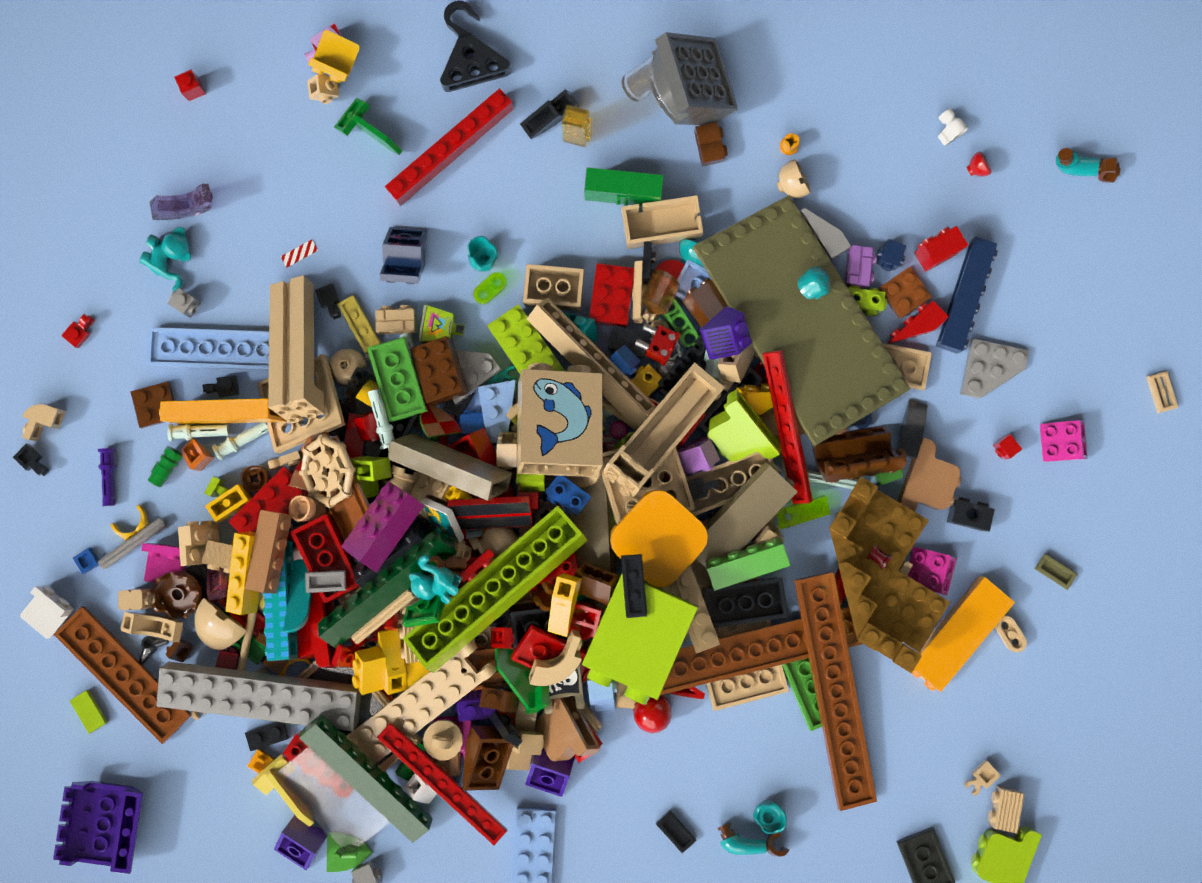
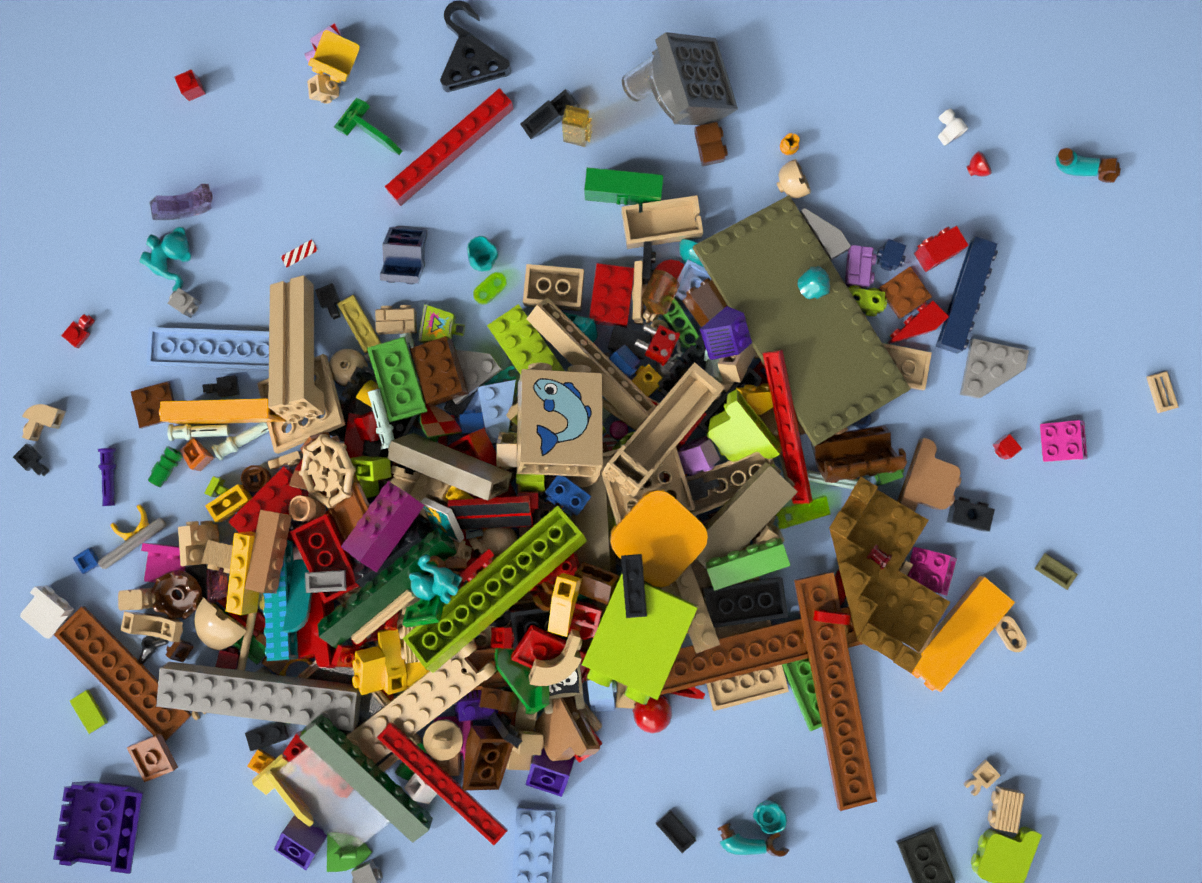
(152, 757): none -> plate
(832, 617): none -> red beam
(912, 429): black slope -> none

